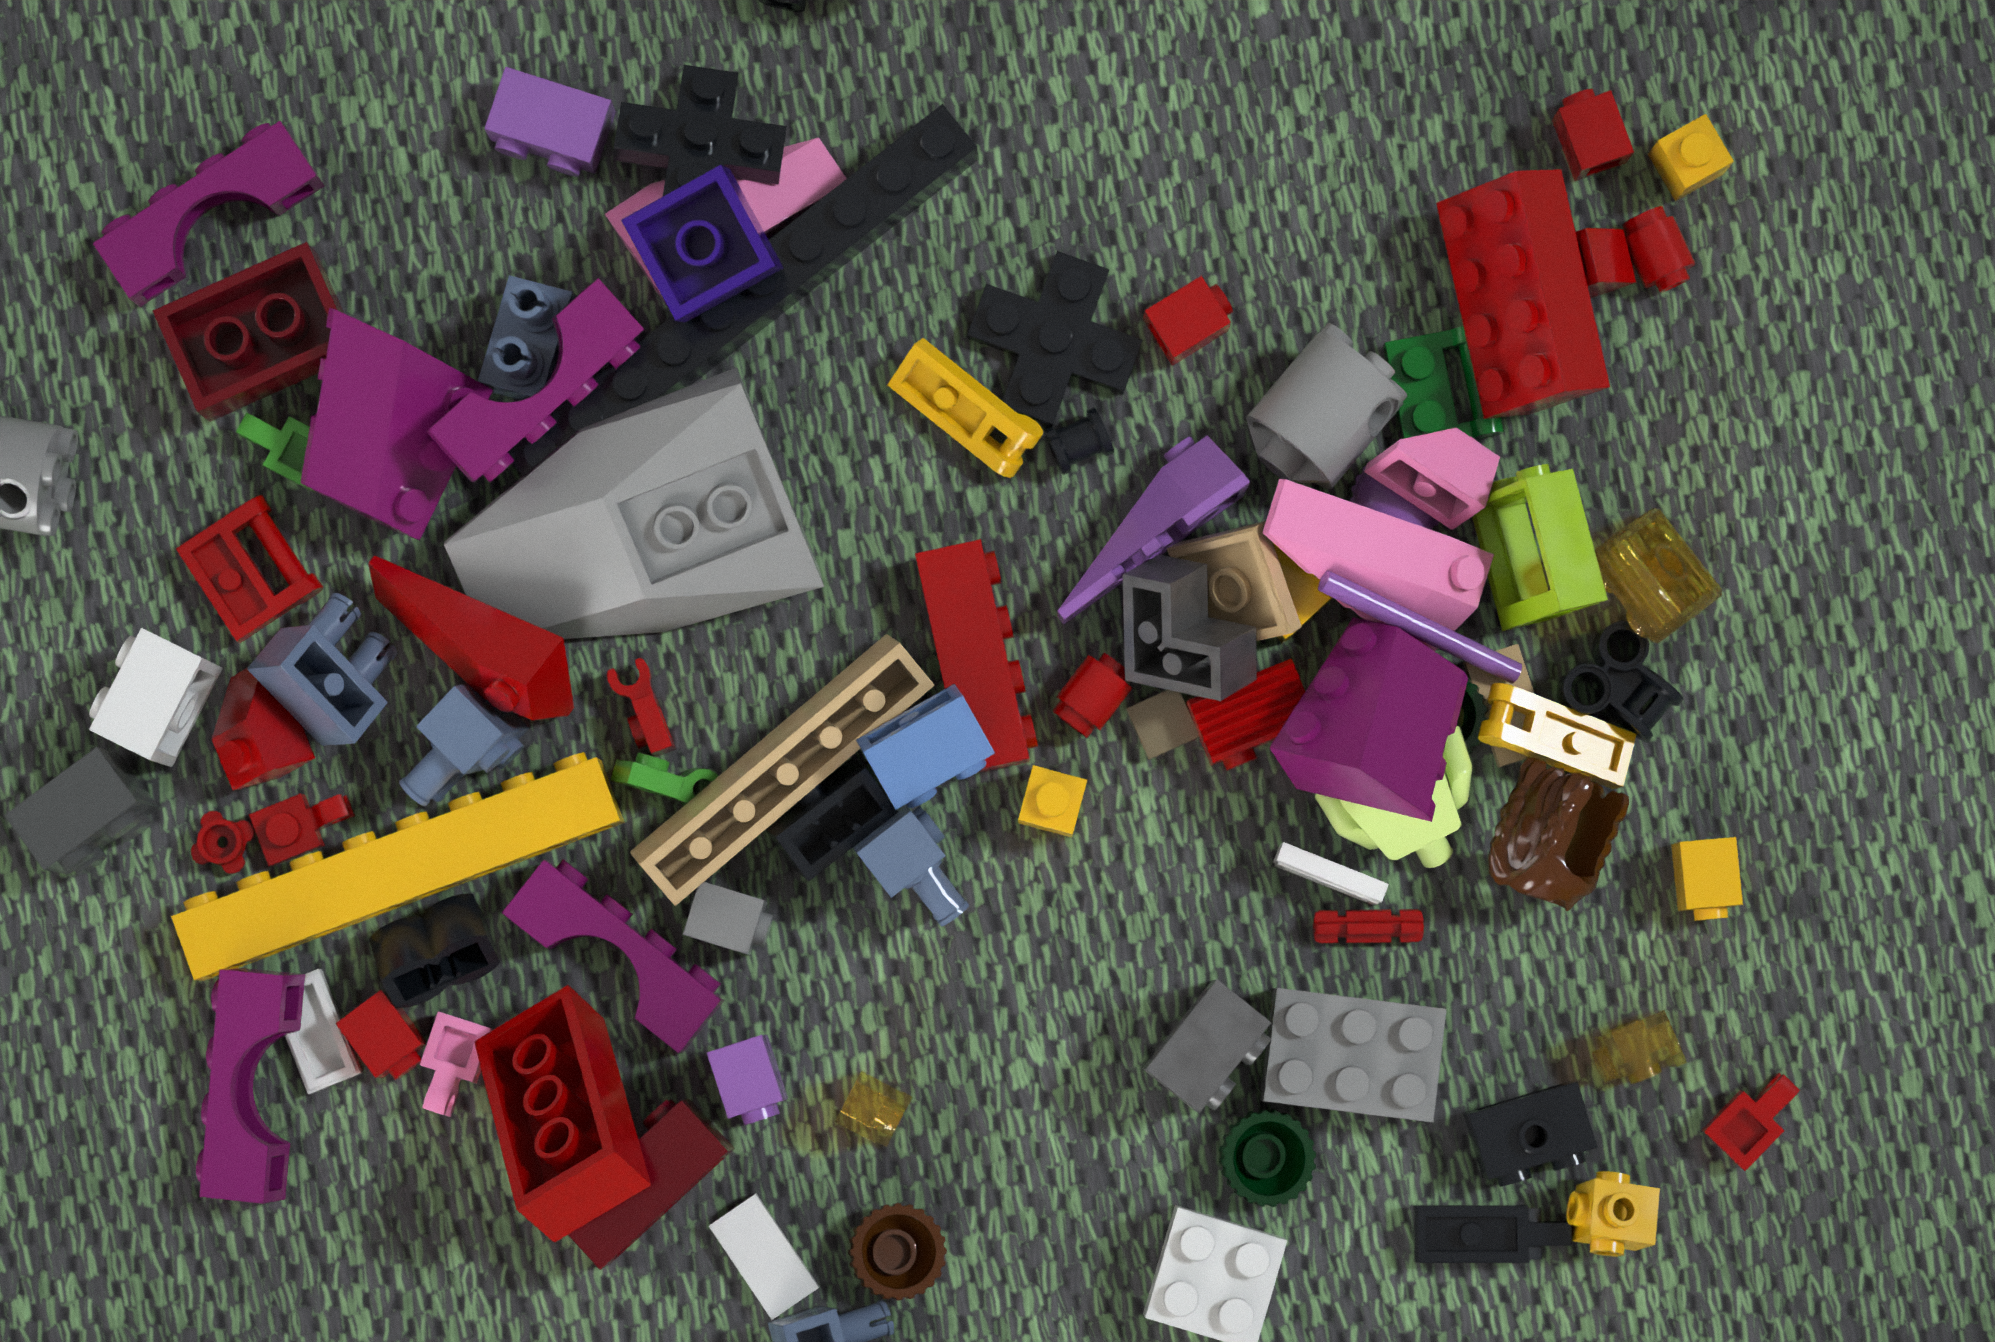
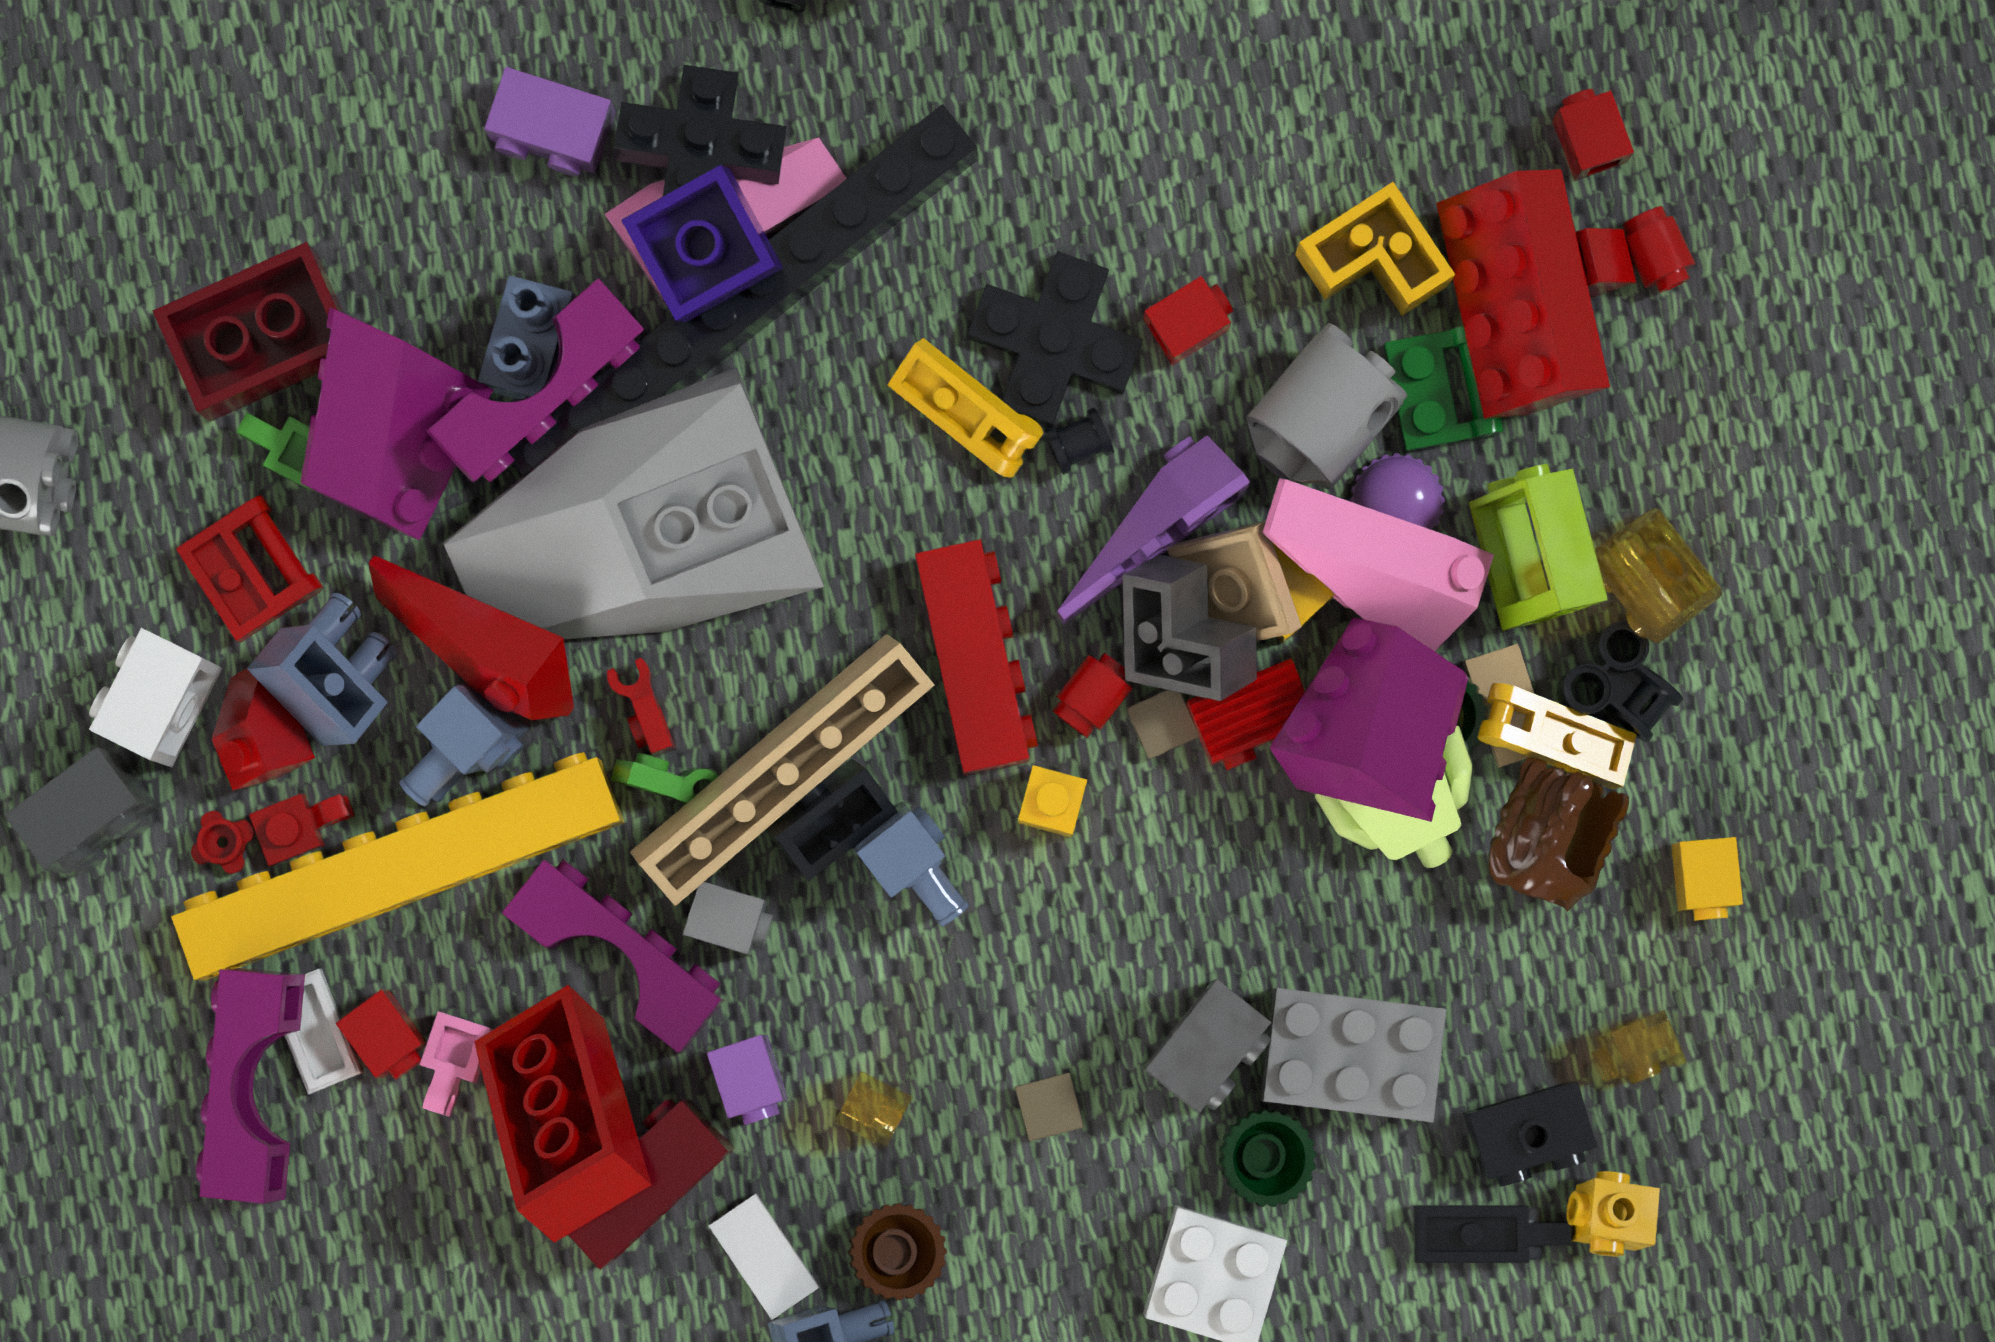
(149, 247): magenta arch -> none
(434, 950): black brick -> none
(926, 748): medium blue brick -> none
(1049, 1107): none -> dark tan tile
(1330, 874): white tile -> none
(1368, 926): red axle -> none
(1379, 238): none -> yellow brick
(1419, 627): medium lavender bar -> none
(1438, 473): bright pink slope -> none
(1690, 157): yellow brick -> none
(1747, 1125): red plate -> none

